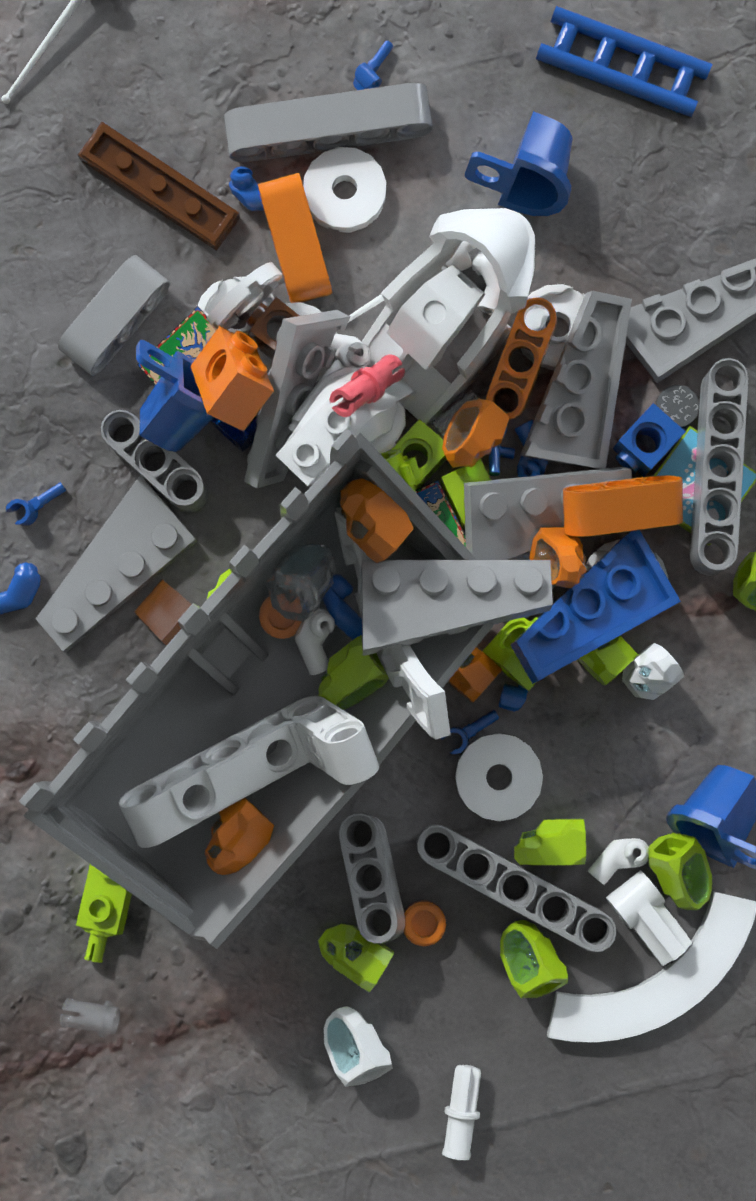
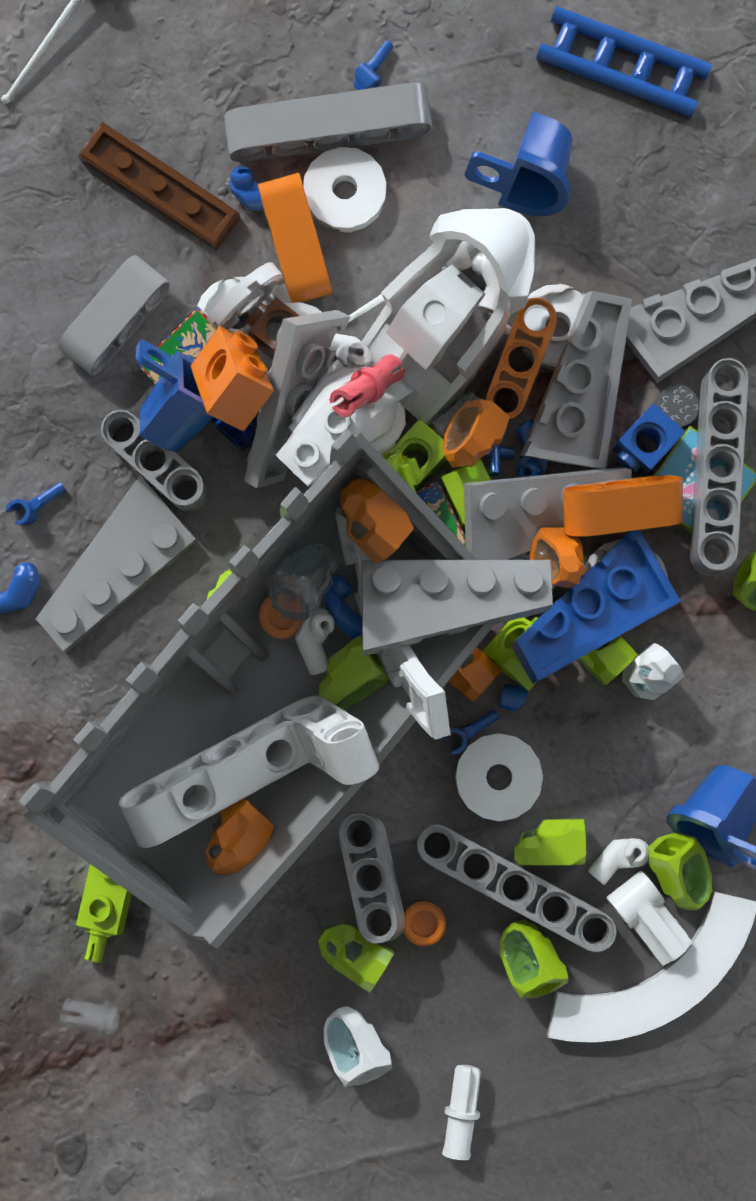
(162, 610): reddish brown tile -> none

